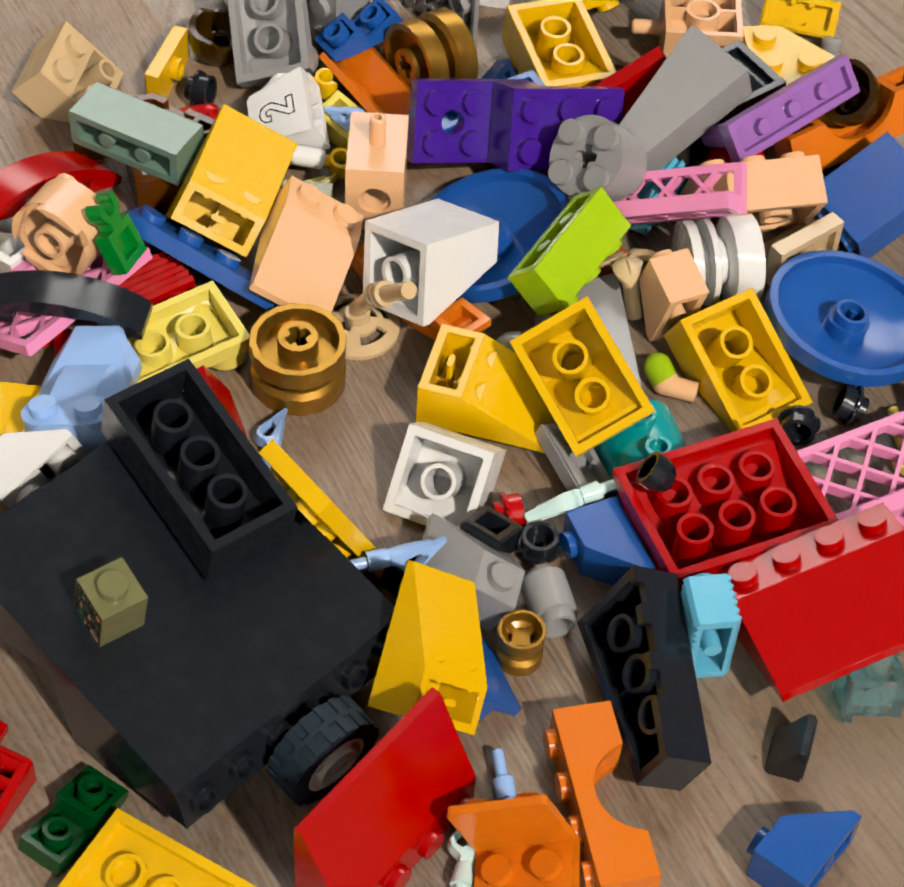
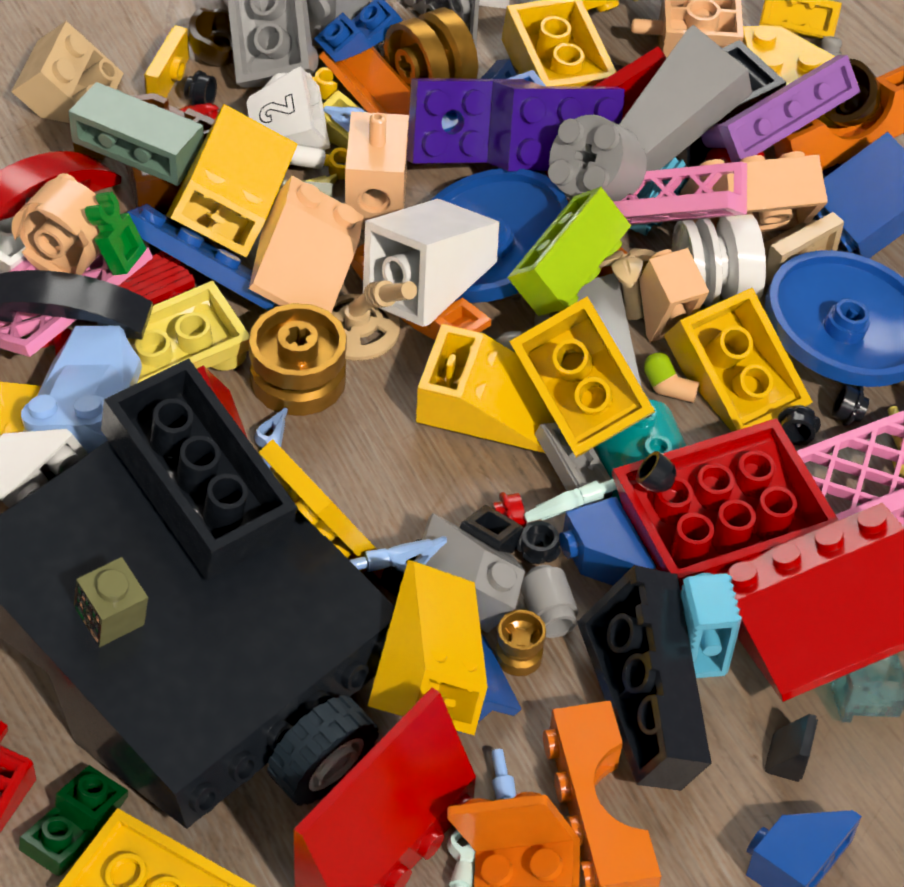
(442, 475): white slope -> none

